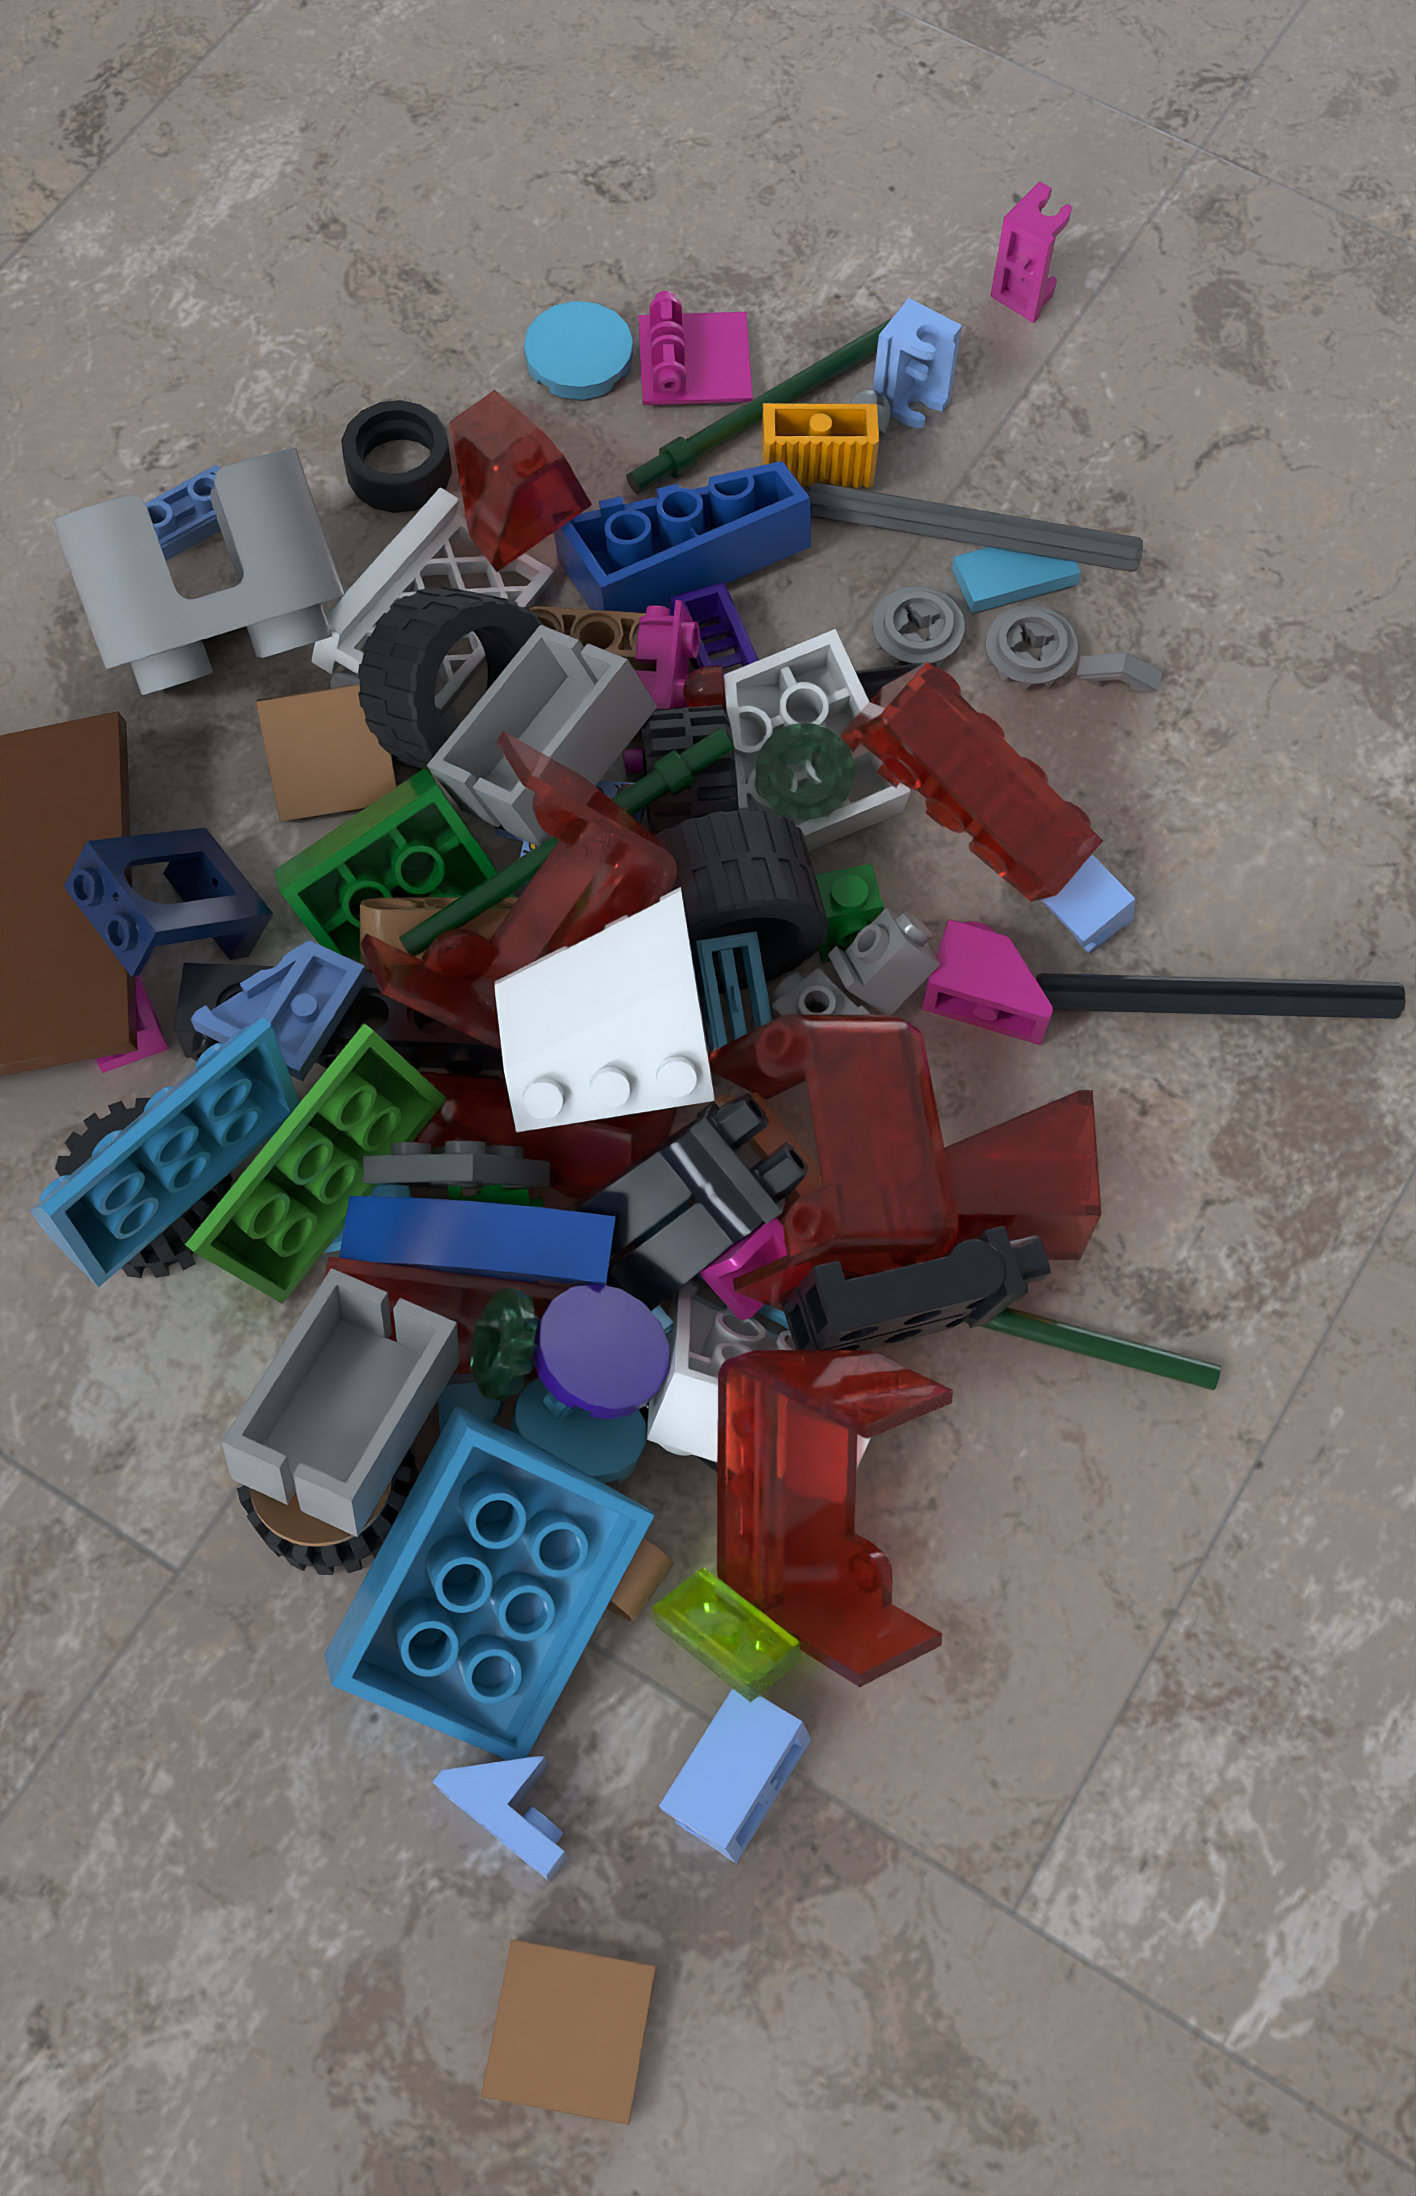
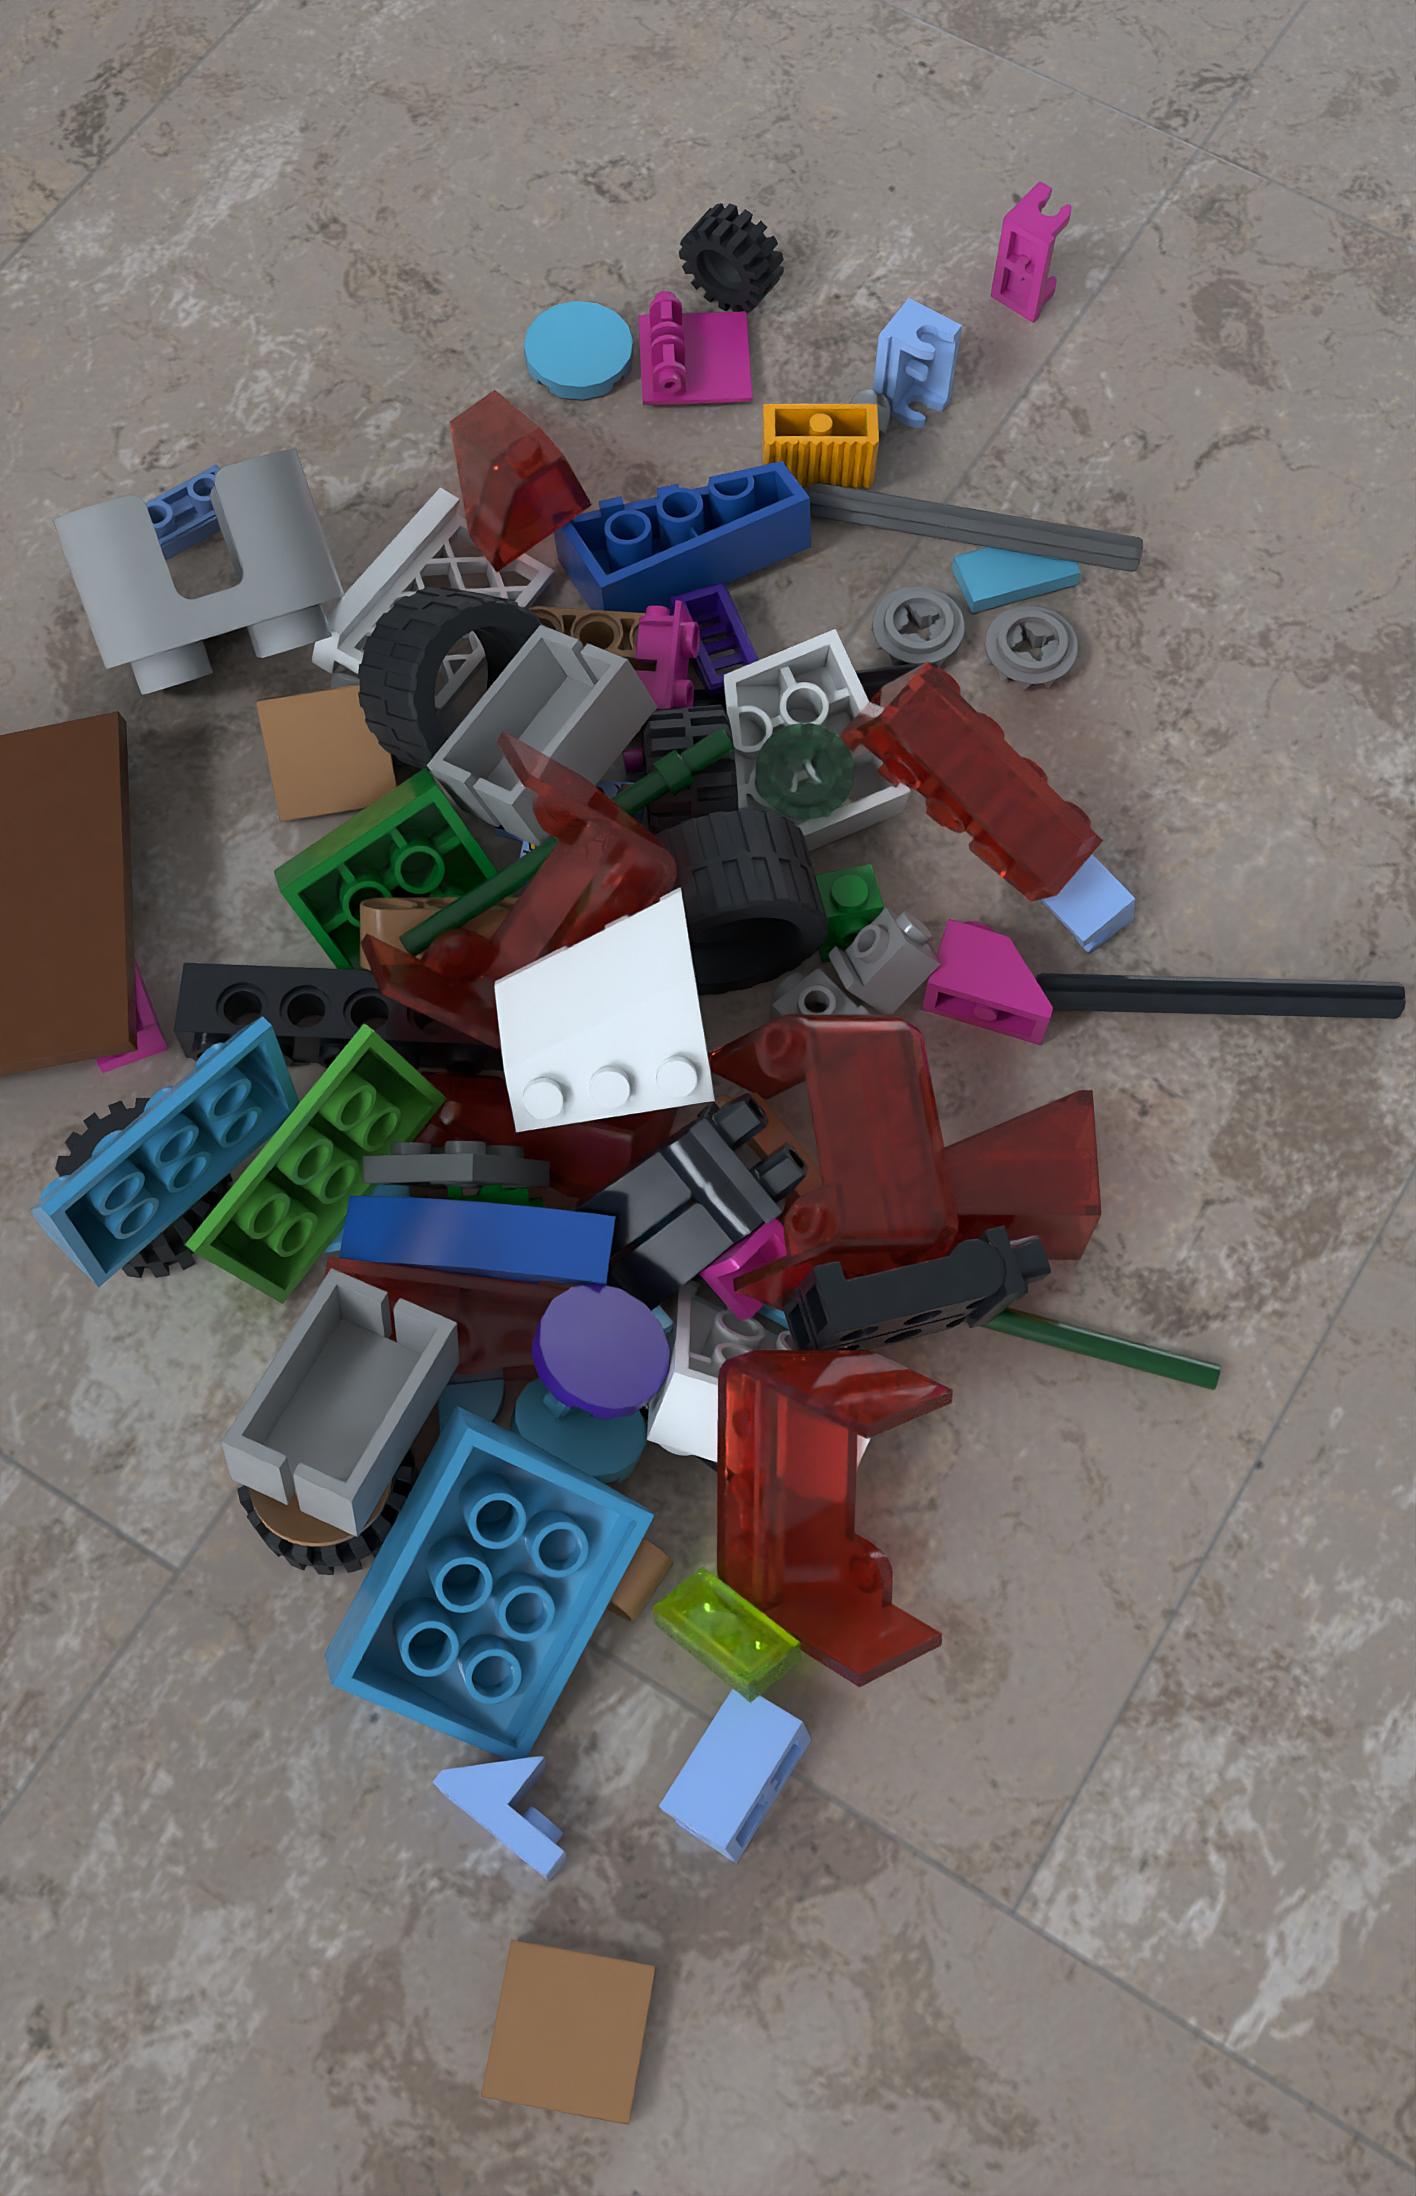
(214, 892): dark blue panel -> none
(298, 997): medium blue wing -> none
(392, 422): black tyre -> none
(503, 1344): clear green gear -> none
(682, 454): dark green bar -> none
(705, 687): clear red hinge -> none
(709, 991): medium azure tile -> none
(731, 258): none -> black tyre
(1120, 666): light grey tile -> none

